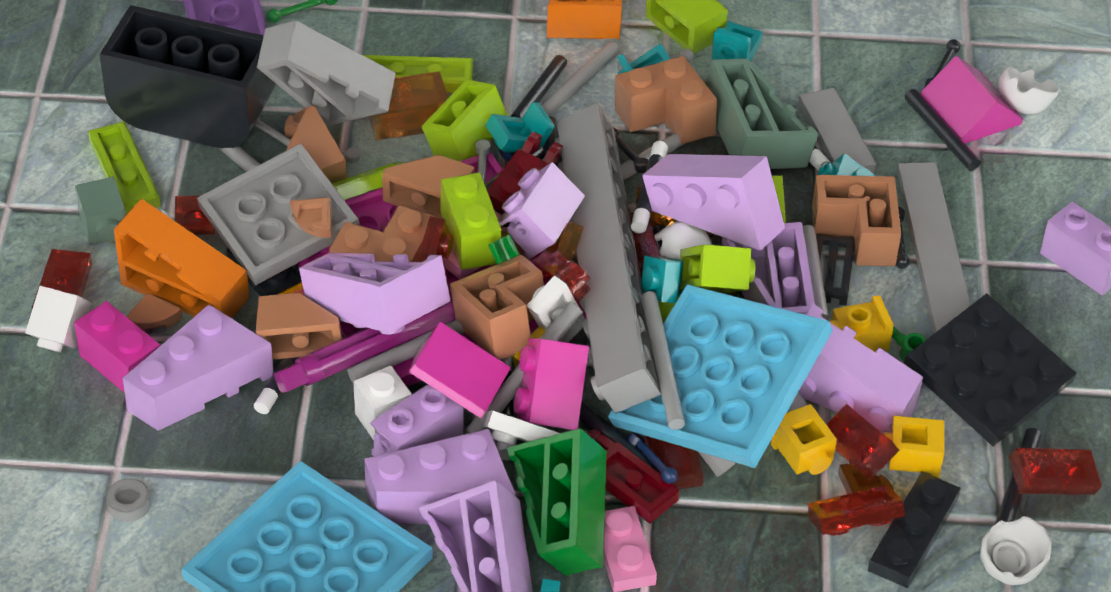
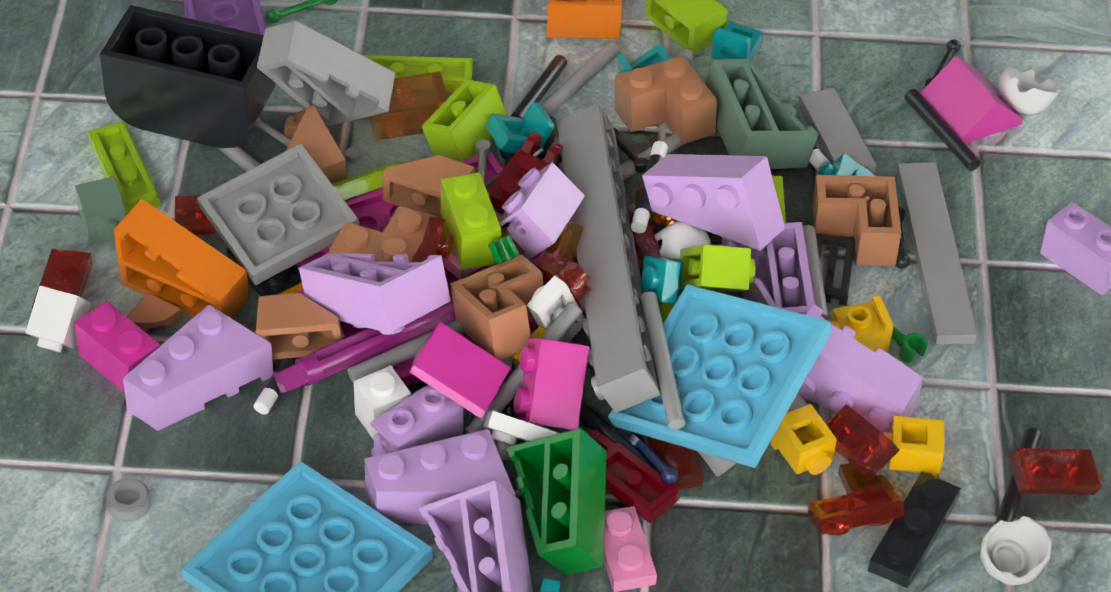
(313, 216): nougat tile -> none
(990, 369): black plate -> none

